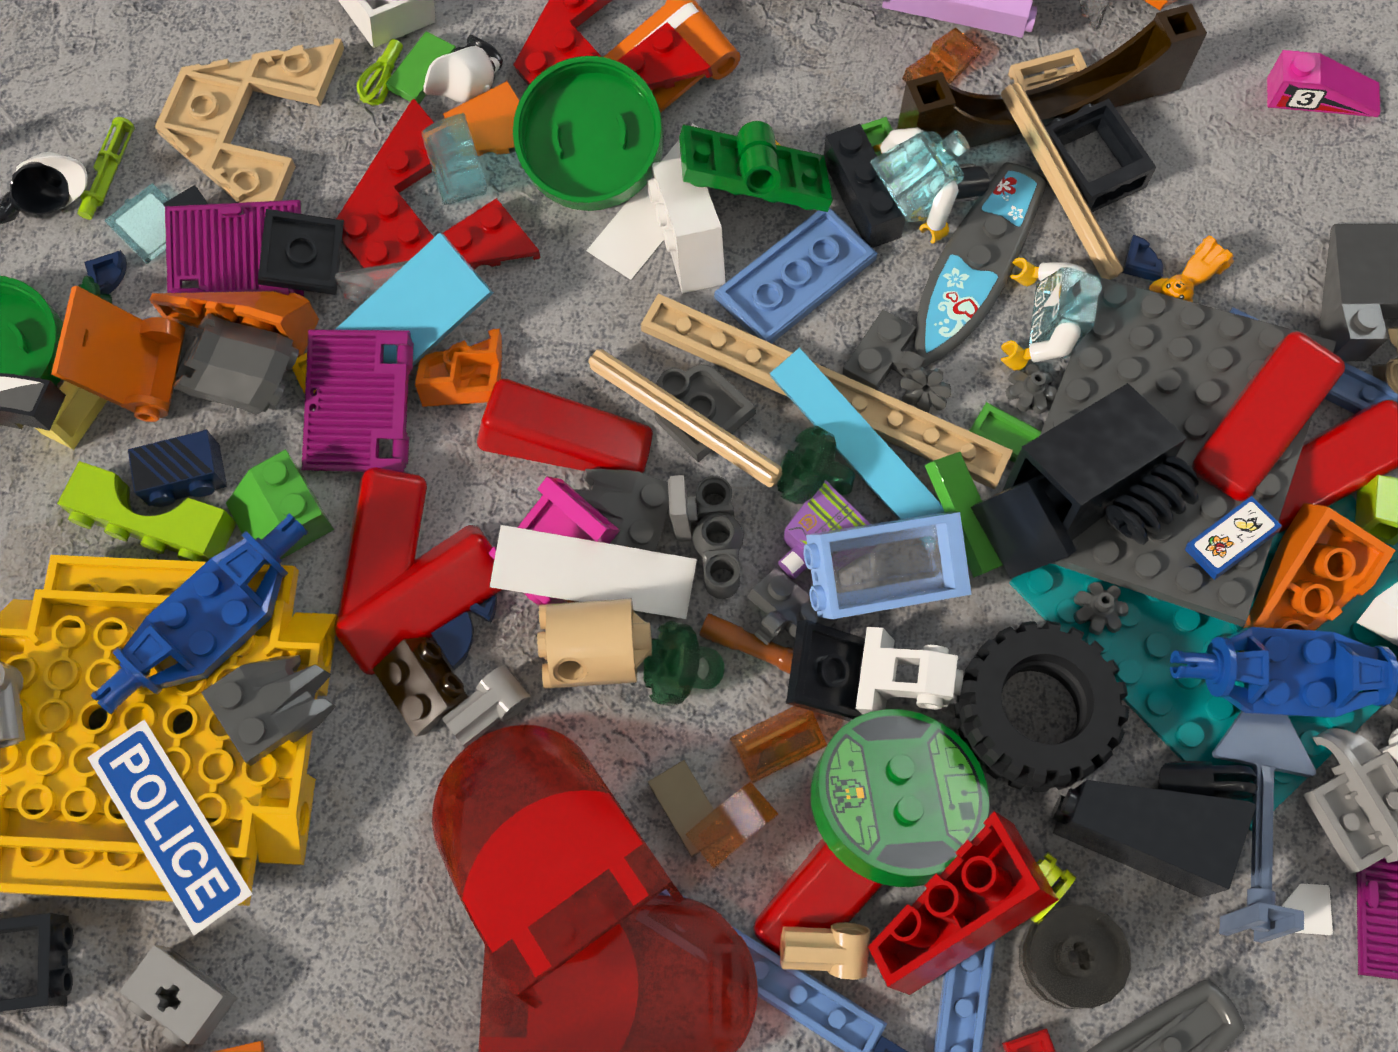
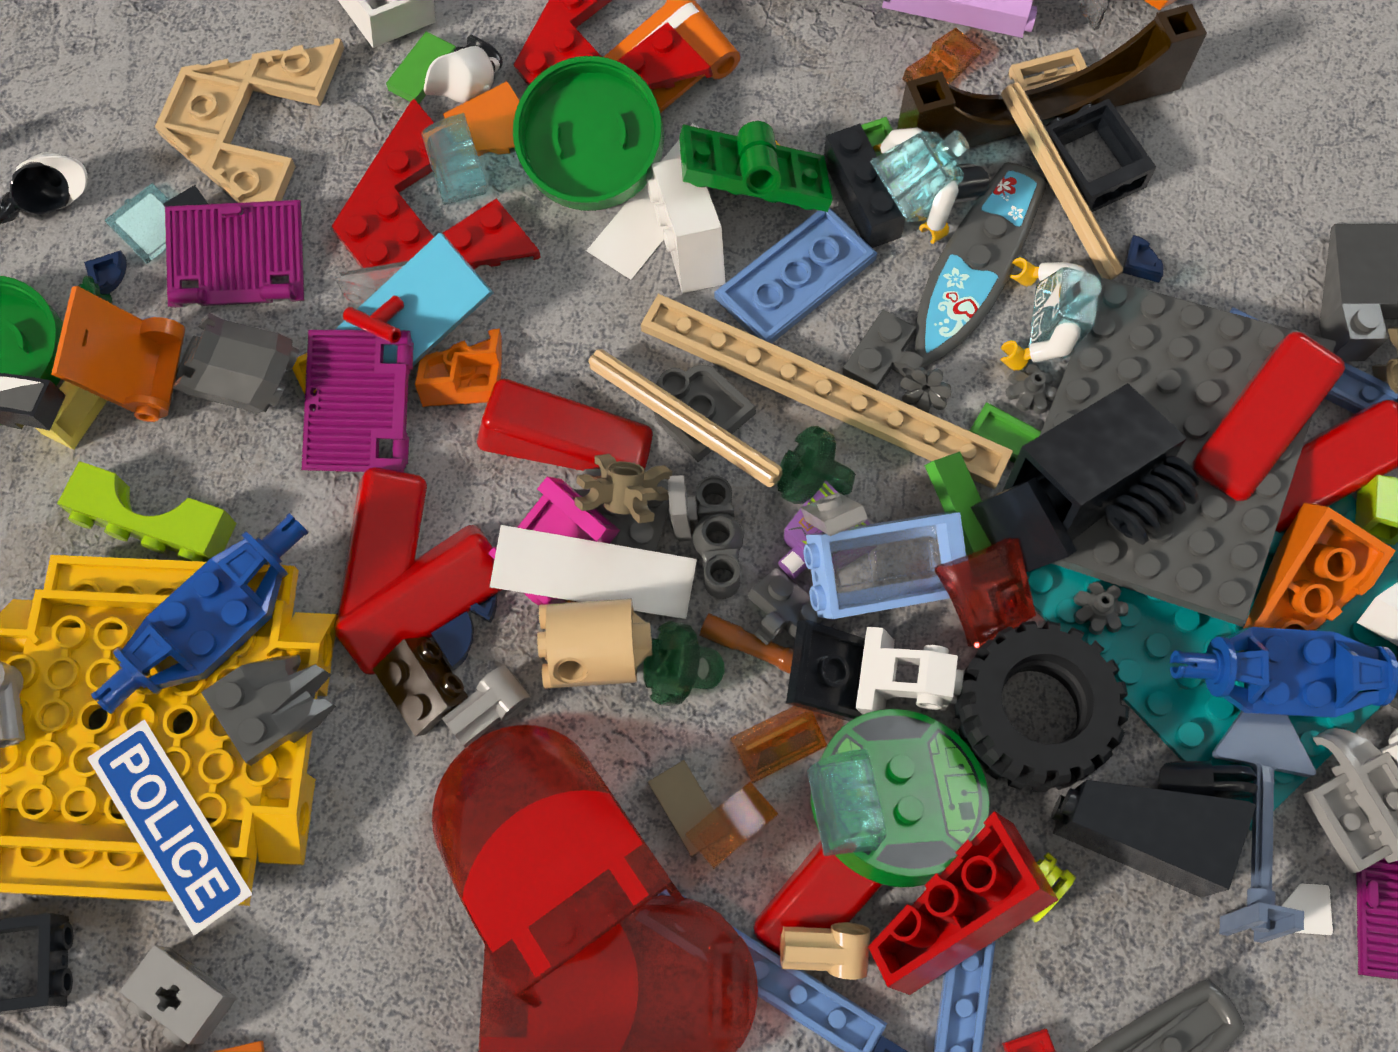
(106, 166): lime piece -> none
(177, 468): dark blue brick -> none
(267, 310): orange wedge -> none
(271, 493): bright green slope -> none
(300, 252): black tile -> none
(377, 321): none -> red piece
(384, 65): lime piece -> none
(623, 488): none -> dark tan pin
(834, 513): none -> light grey plate
(847, 803): none -> clear light blue brick
(854, 438): medium azure tile -> none
(988, 590): none -> clear red plate
(1100, 952): clear smoke wheel -> none
(1207, 261): light orange animal -> none
(1233, 537): tile -> none
(1320, 85): dark pink slope -> none

